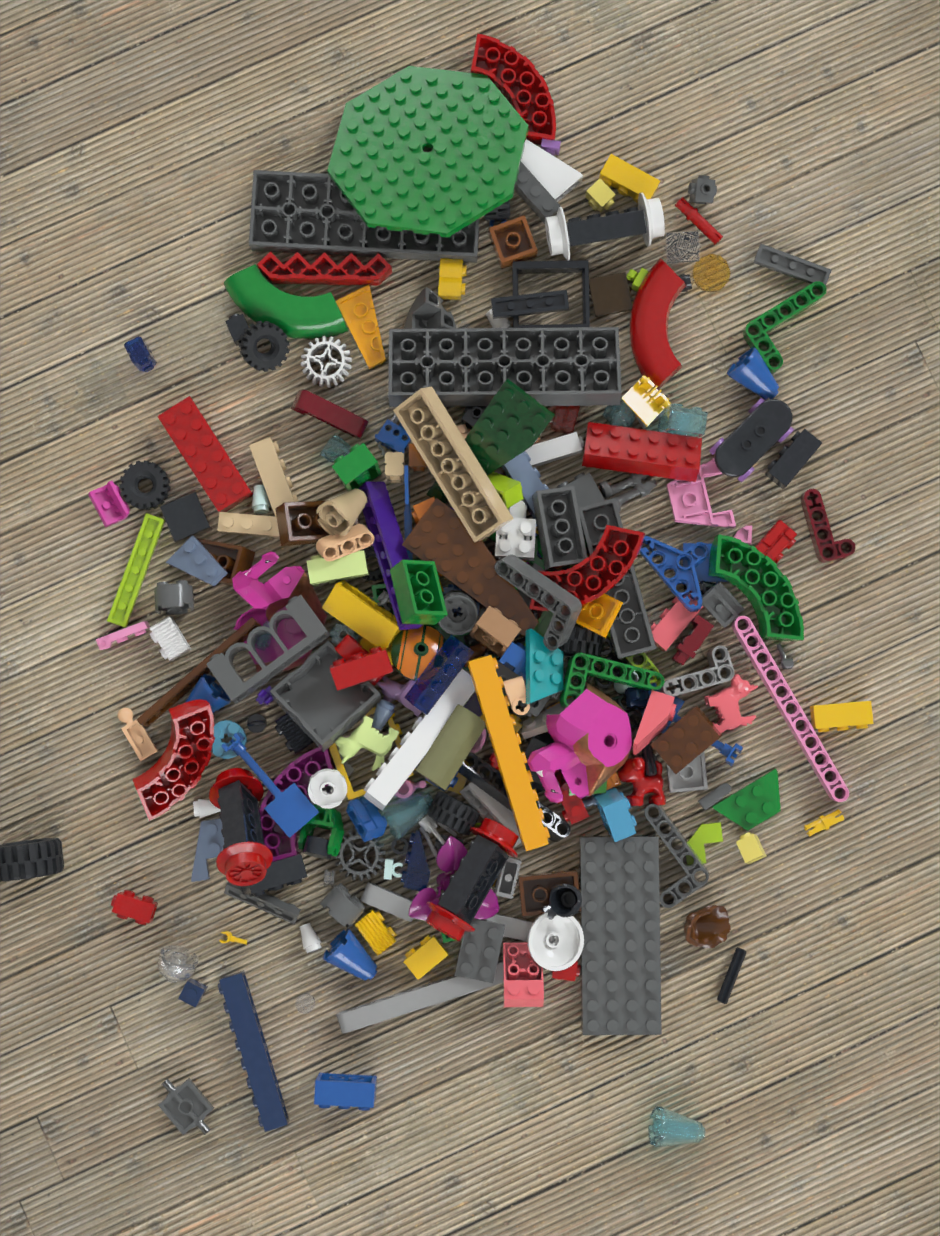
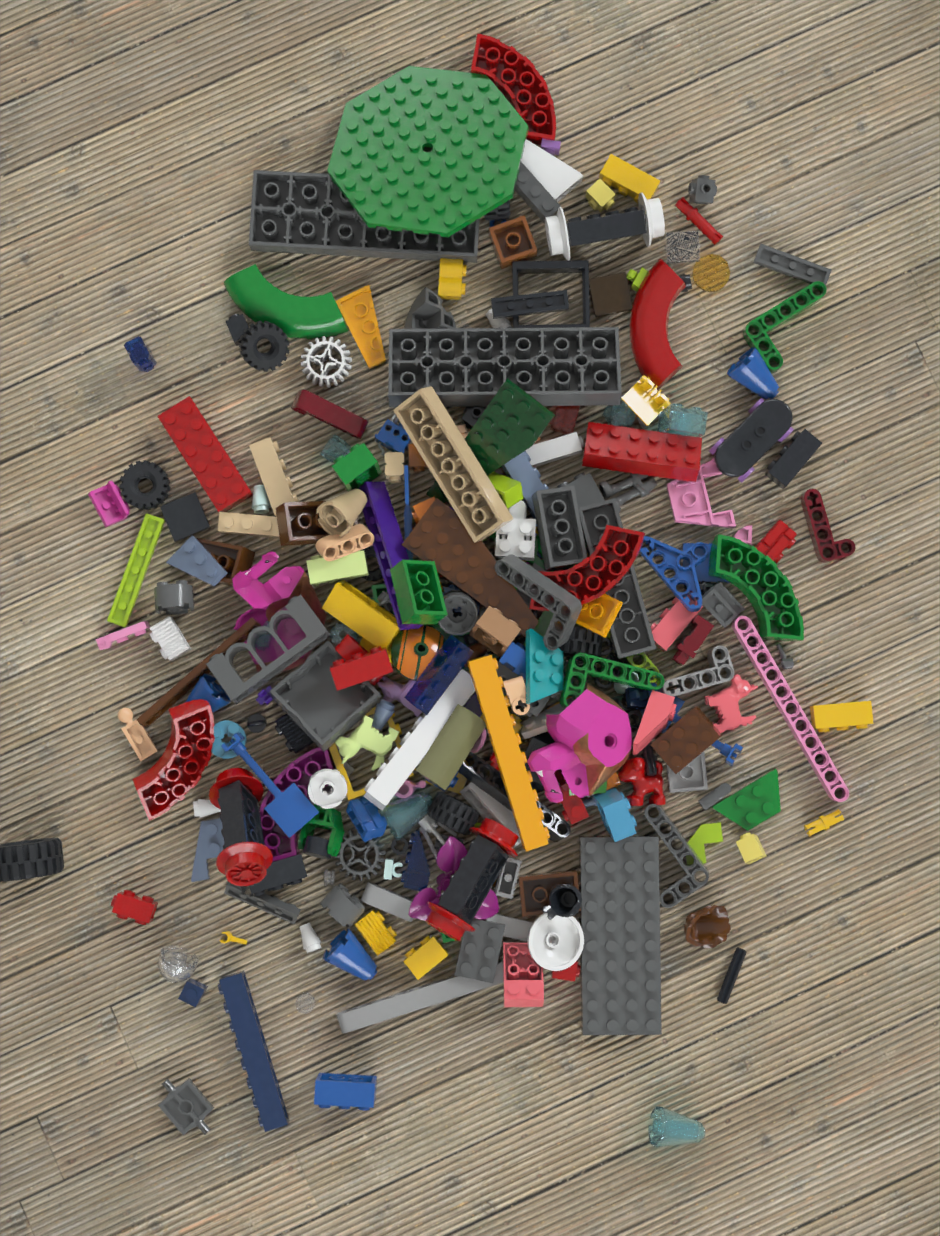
(325, 270): red brick -> none

